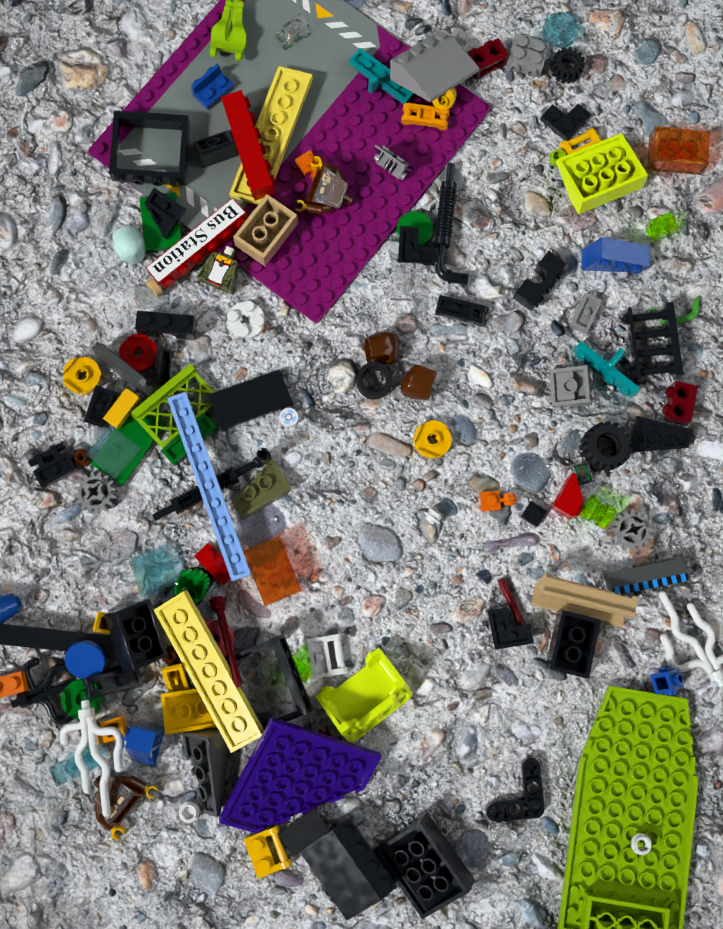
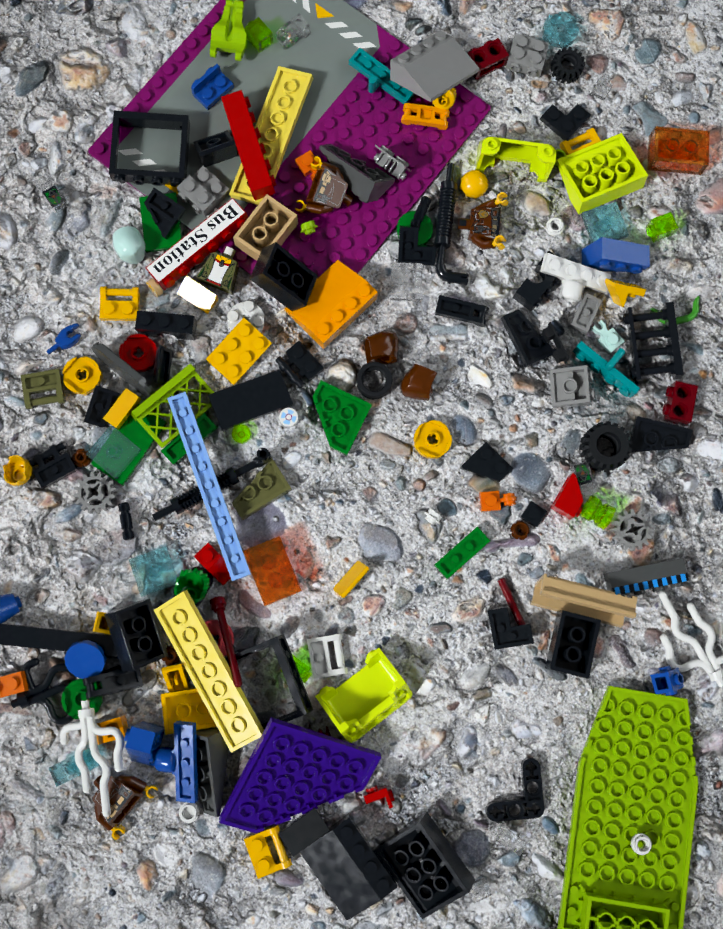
(17, 470): none -> yellow hair
(42, 382): none -> olive plate
(51, 193): none -> leg
(62, 339): none -> blue hand
(118, 310): none -> yellow plate
(126, 521): none -> black axle
(181, 761): none -> blue plate
(197, 295): none -> slope
(202, 191): none -> light grey plate
(238, 351): none -> yellow plate
(241, 434): none -> clear neon green tile
(258, 34): none -> clear neon green brick
(283, 277): none -> black brick
(303, 360): none -> black plate
(308, 227): none -> lime plate
(334, 303): none -> light orange slope
(340, 415): none -> green plate
(350, 579): none -> yellow slope
(362, 180): none -> dark grey wedge
(375, 793): none -> red bracket
(421, 211): none -> black axle
(461, 553): none -> green plate
(474, 184): none -> yellow hair
(484, 224): none -> torso
(487, 463): none -> black wing
(519, 535): none -> reddish brown plate
(526, 340): none -> black wing
(539, 155): none -> neon yellow windscreen
(550, 333): none -> black piece
(554, 222): none -> white plate
(573, 277): none -> white plate
(605, 222): none -> clear light blue plate
(609, 339): none -> light aqua plate
(621, 290): none -> yellow slope

